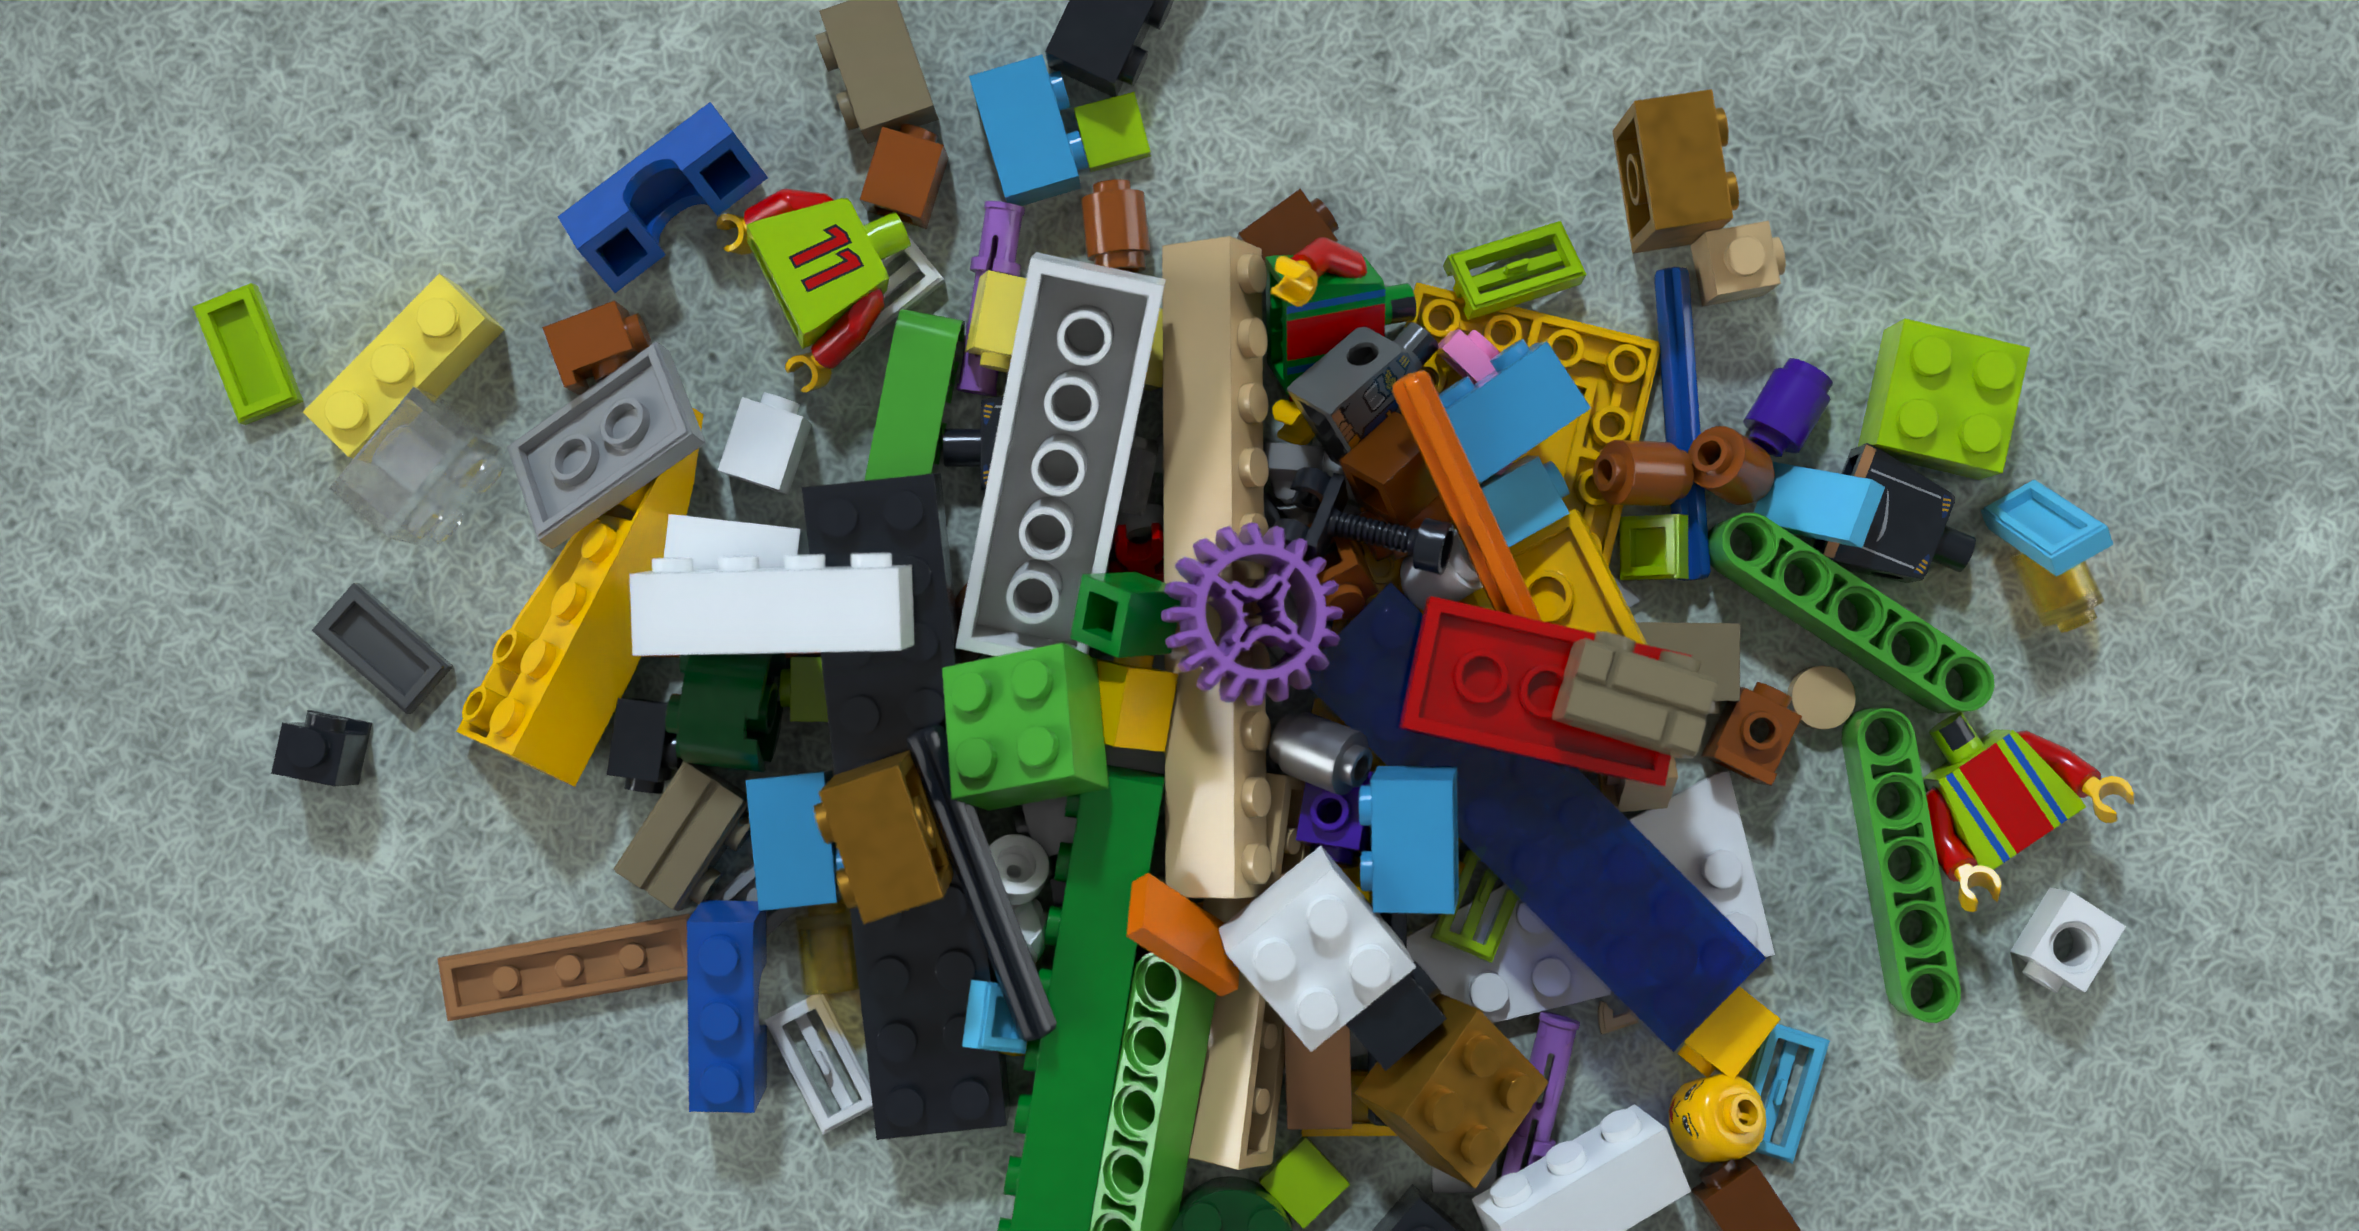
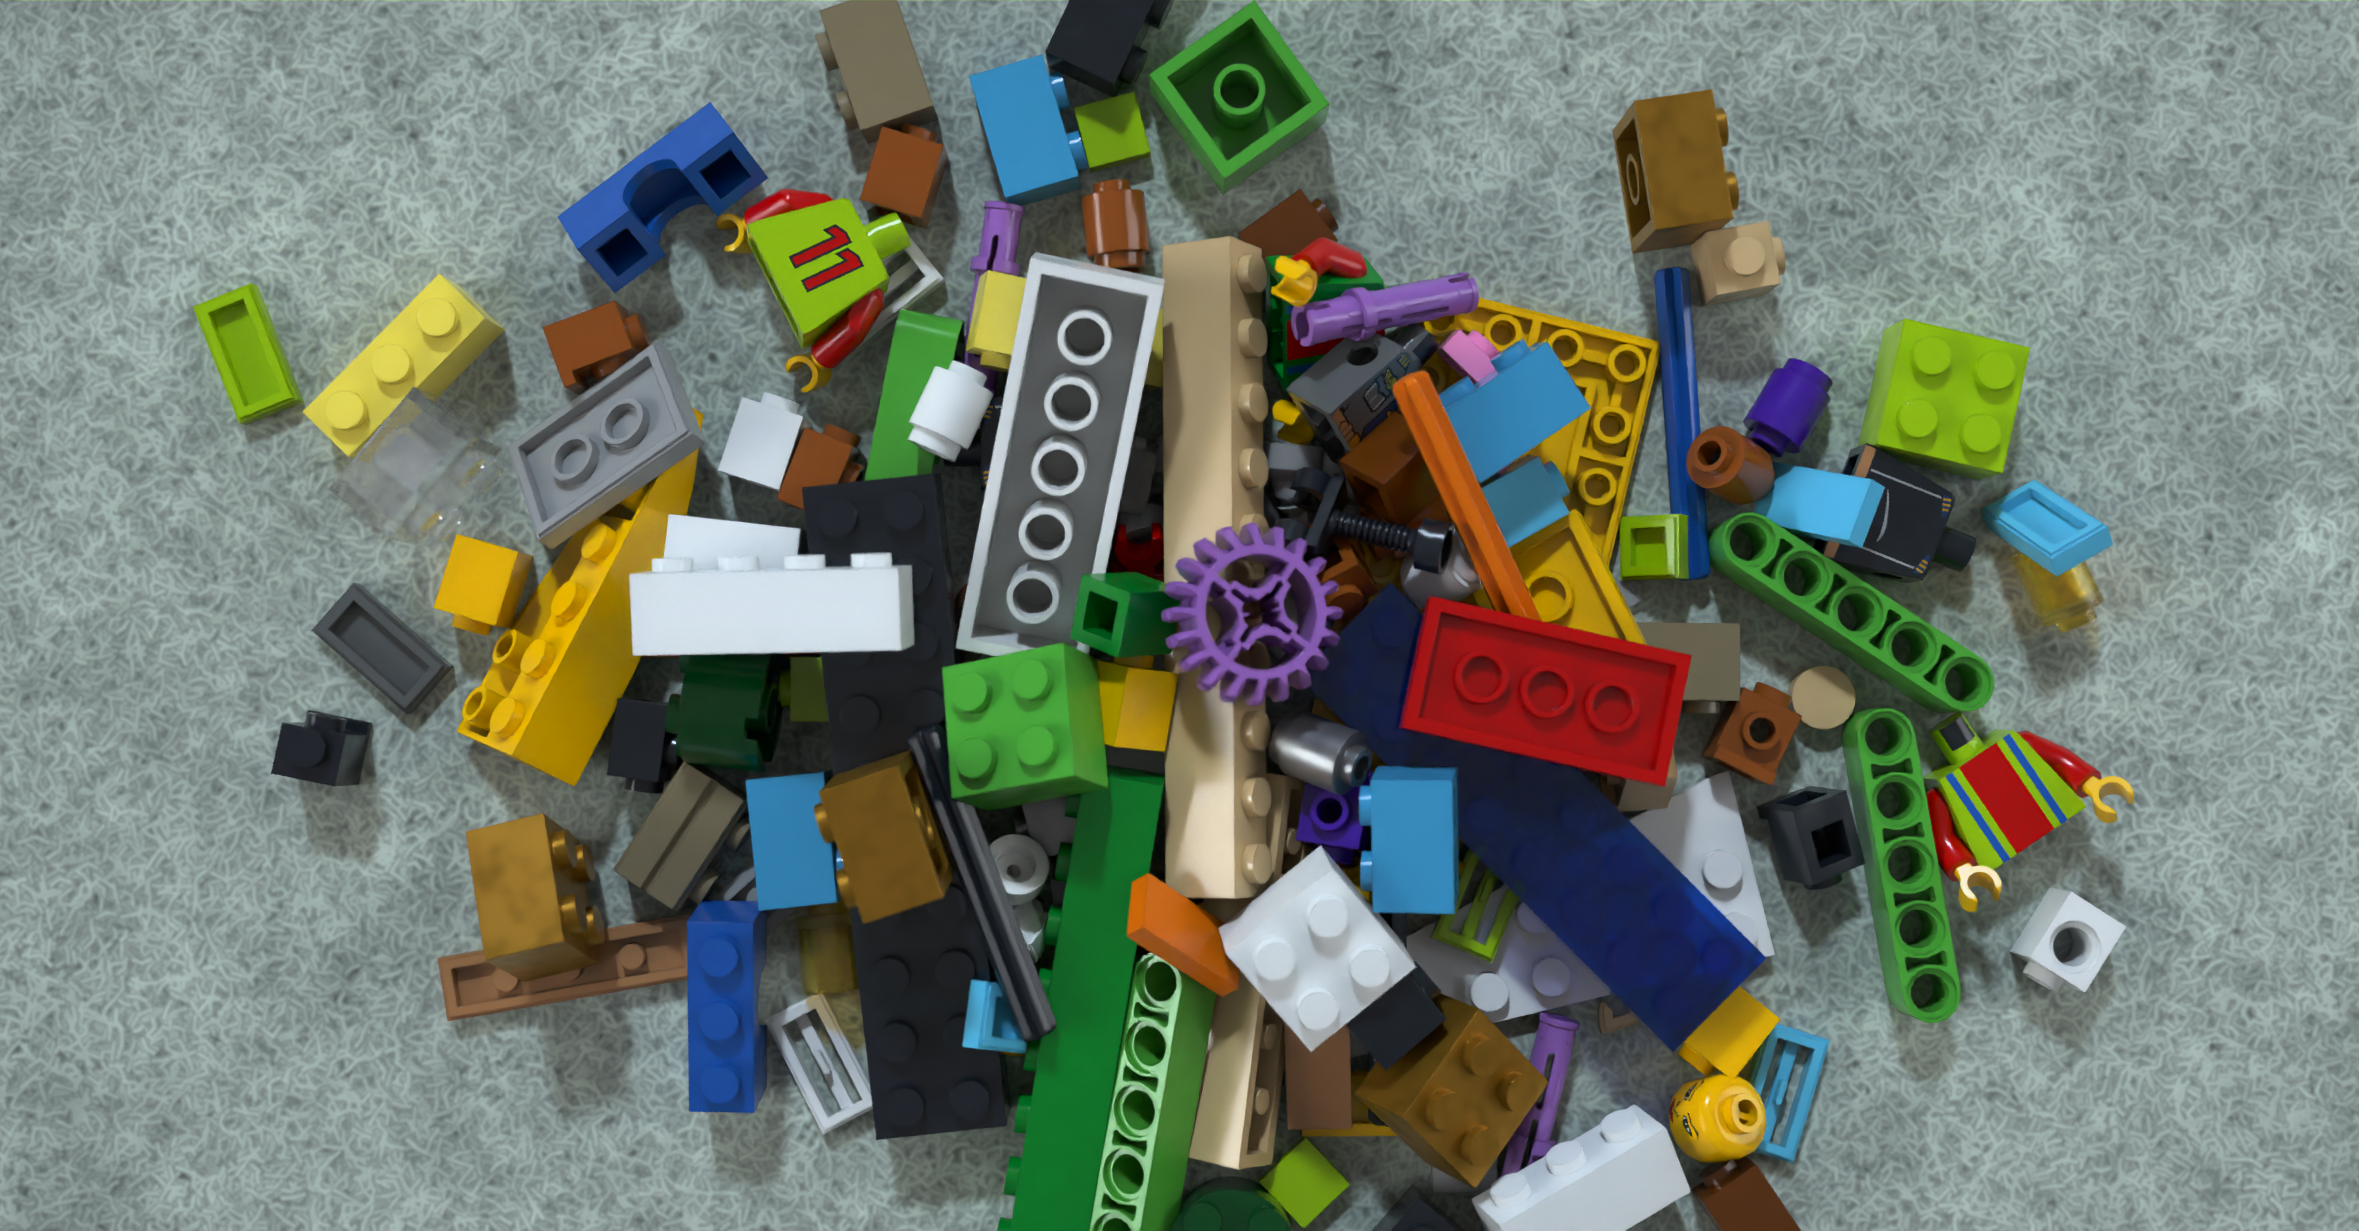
(482, 584): none -> yellow brick
(534, 898): none -> pearl gold brick
(821, 461): none -> dark orange brick
(950, 410): none -> white brick
(1238, 97): none -> bright green brick
(1364, 312): none -> medium lavender pin
(1527, 290): lime tile -> none
(1635, 696): dark tan brick -> none
(1643, 473): dark orange brick -> none
(1813, 836): none -> black brick

